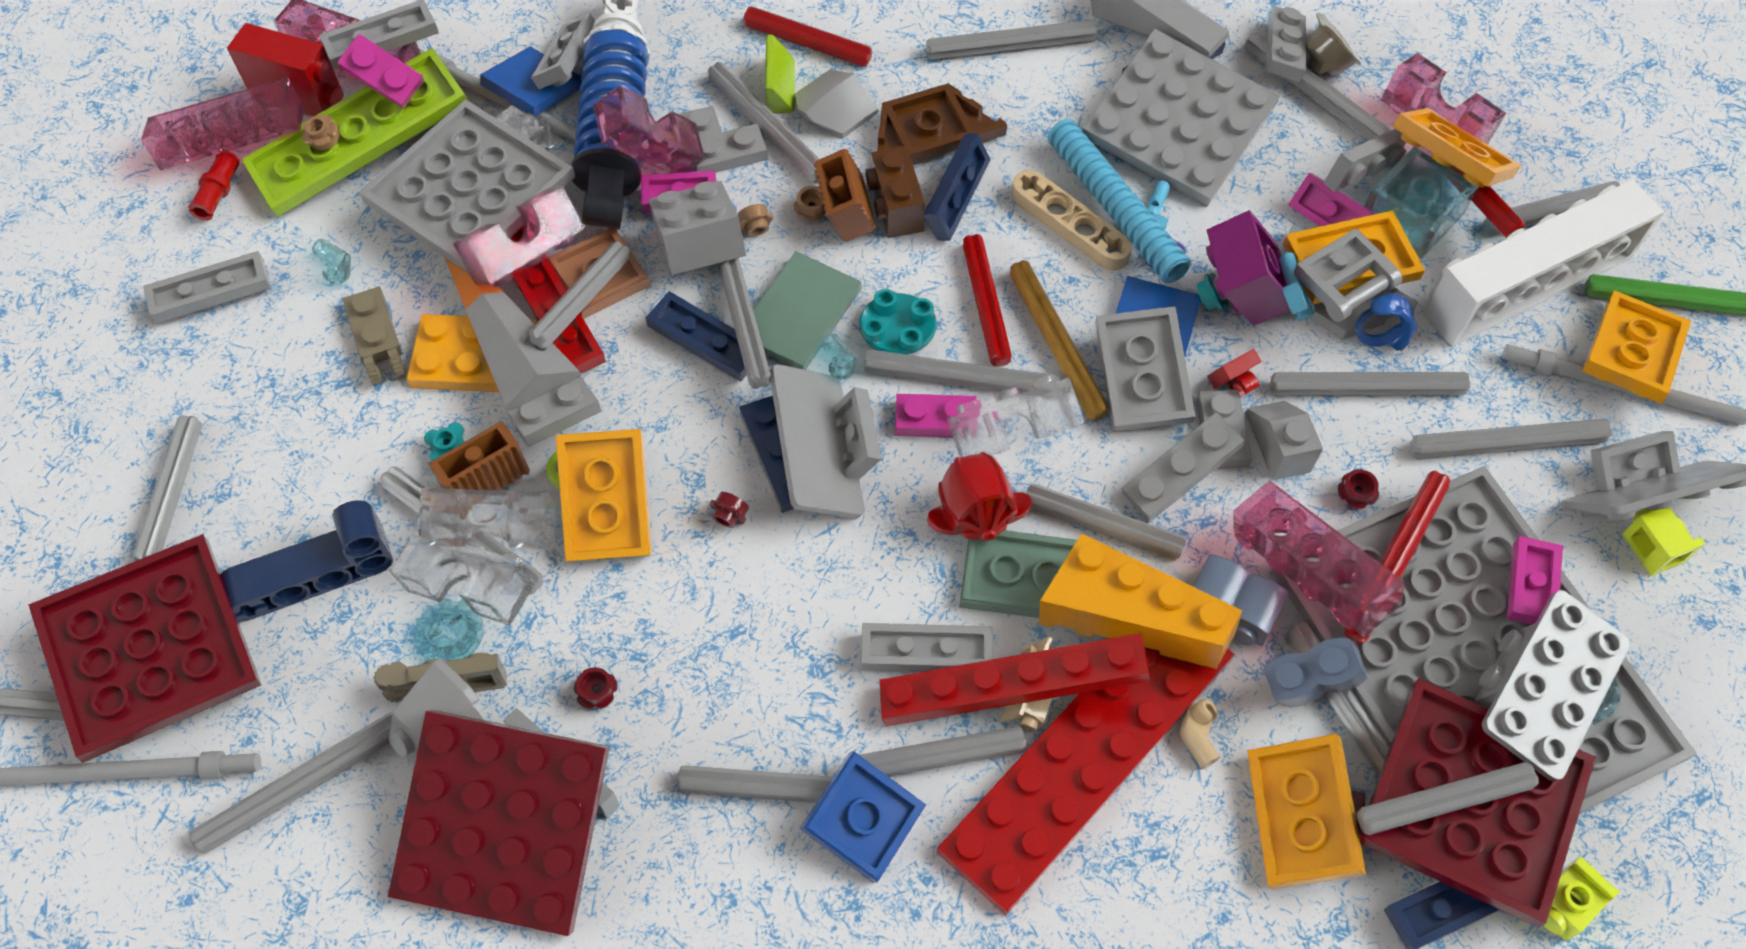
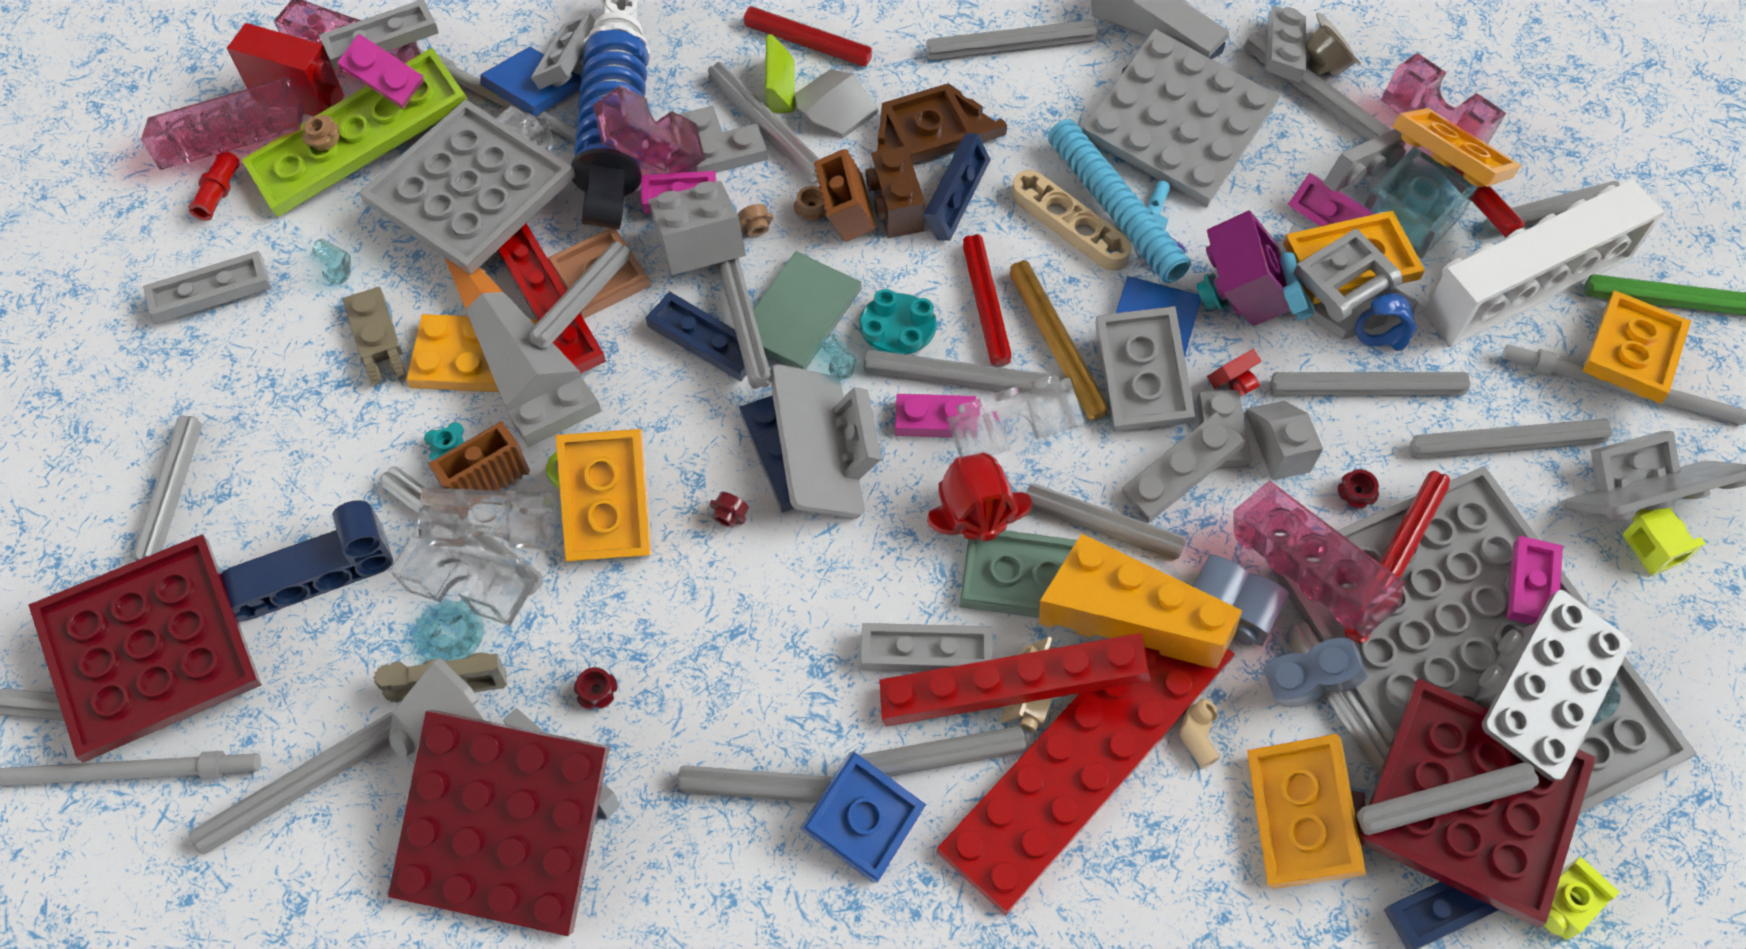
(548, 223): clear pink arch -> none

